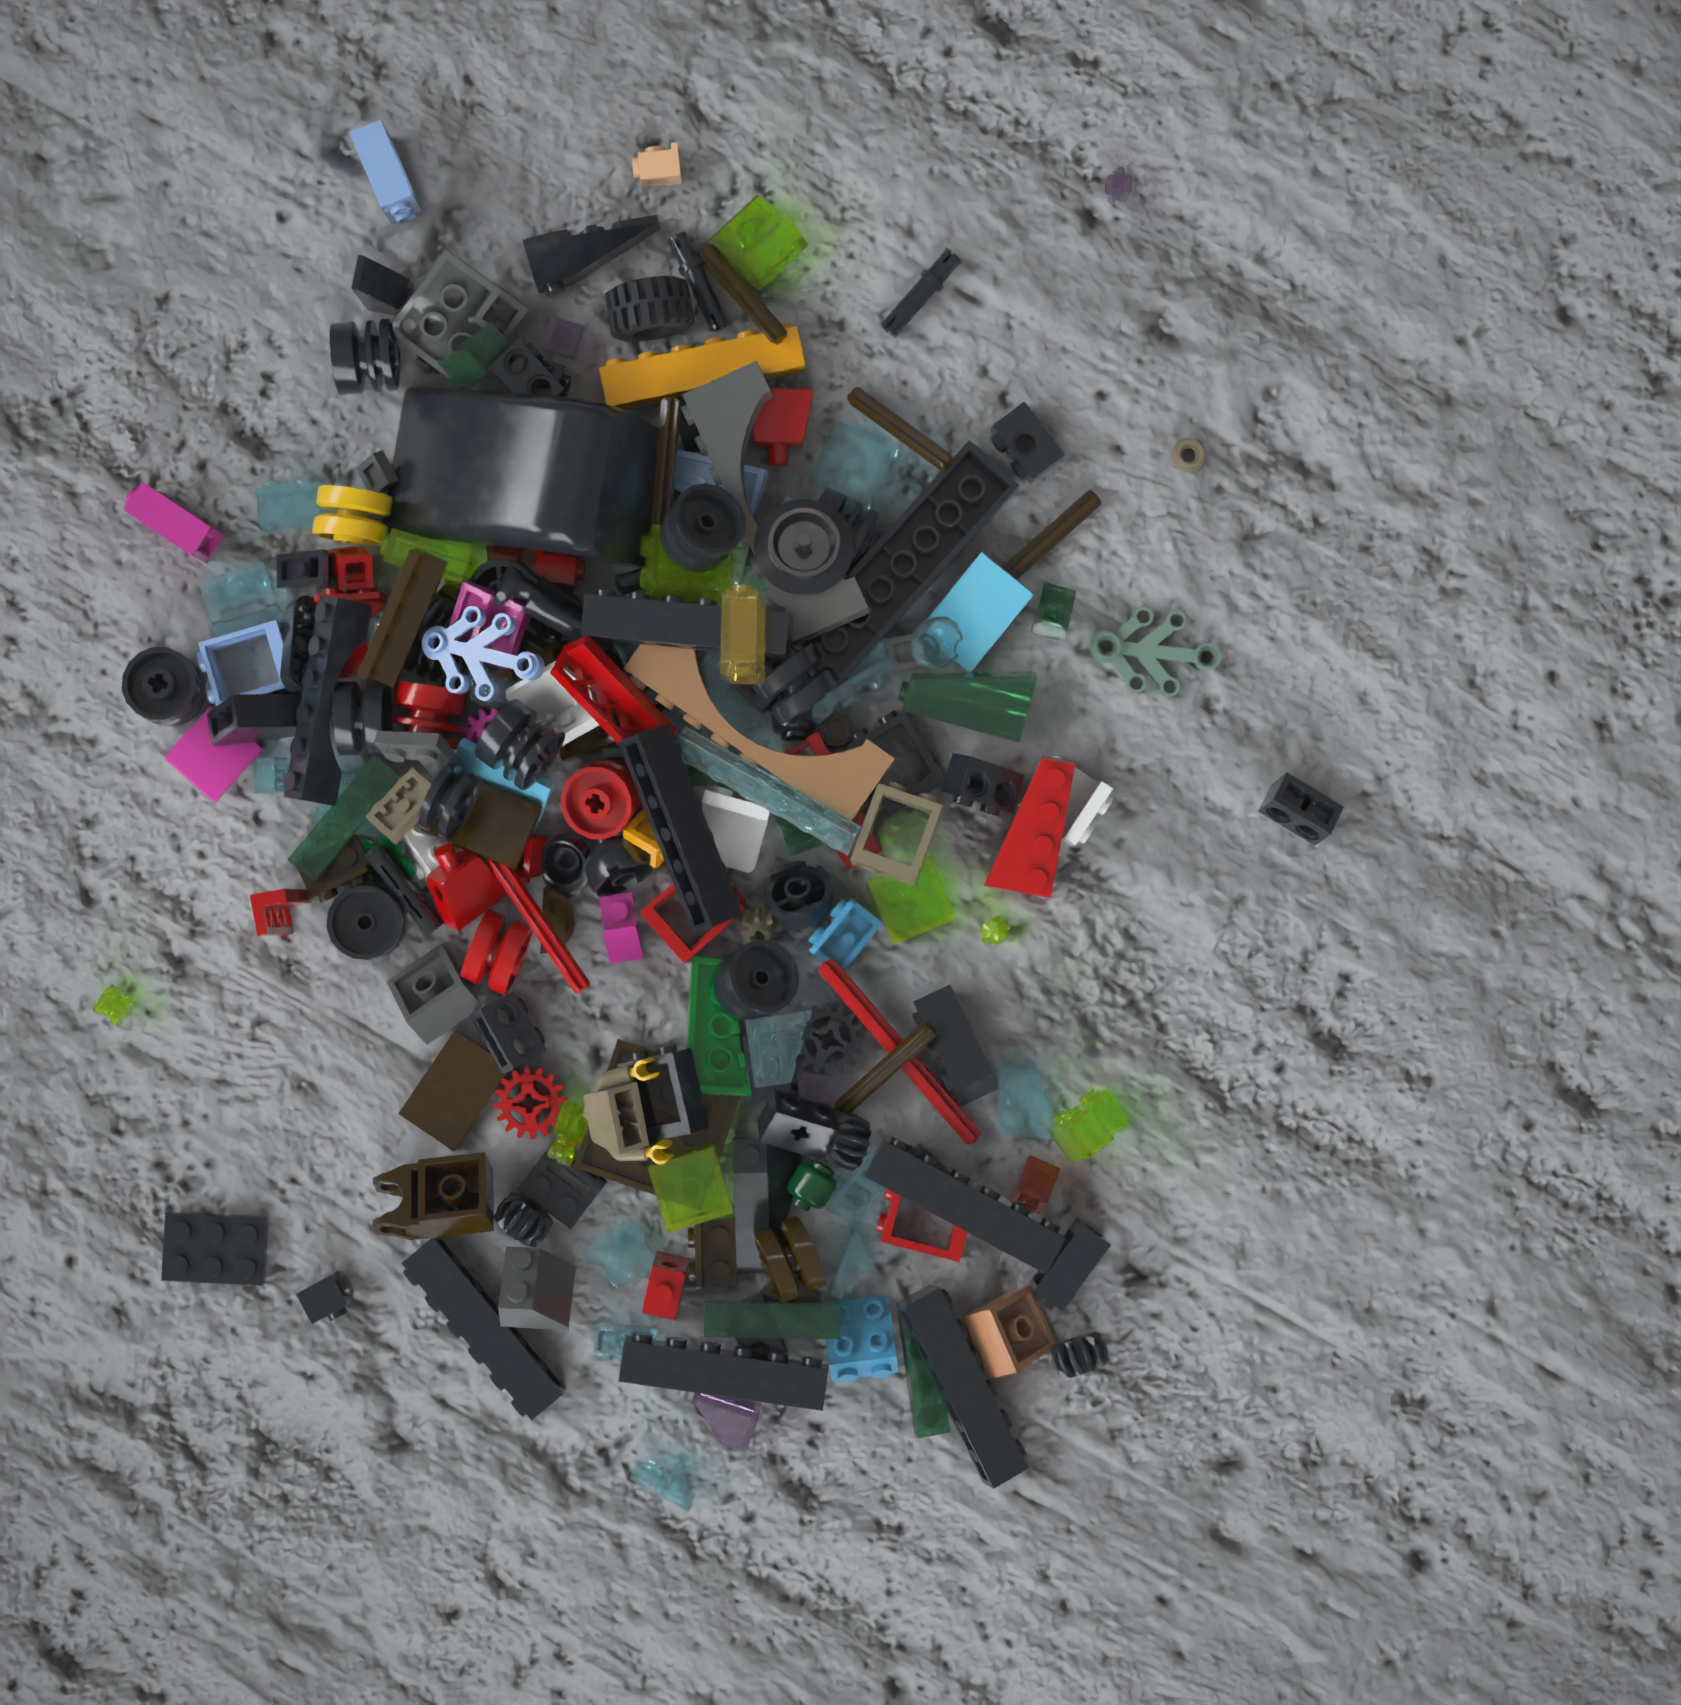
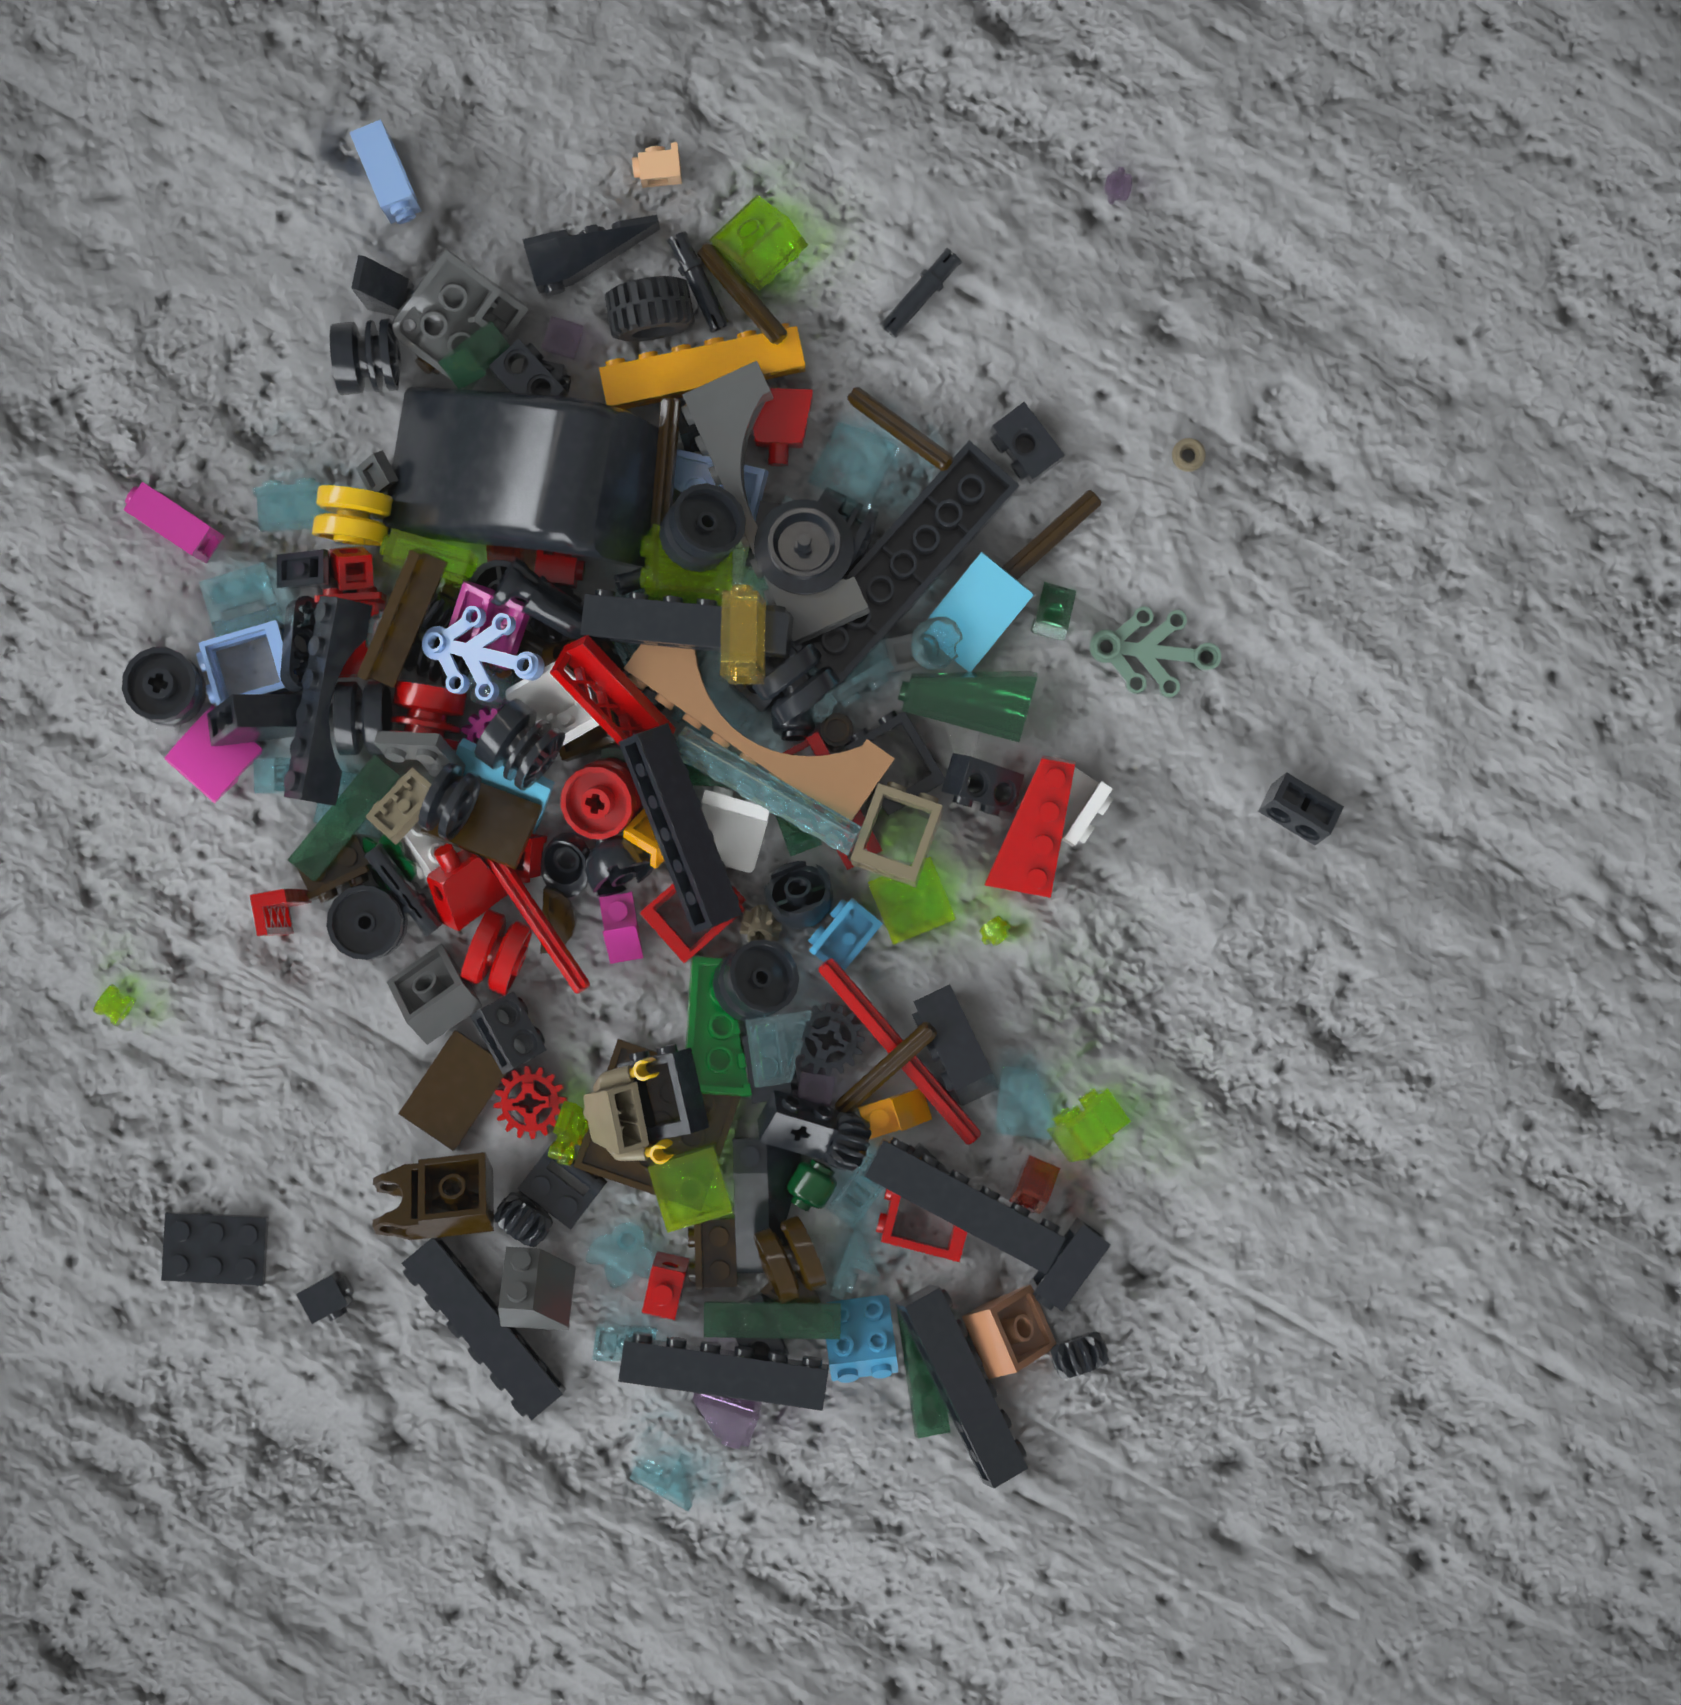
(896, 1112): none -> light orange slope

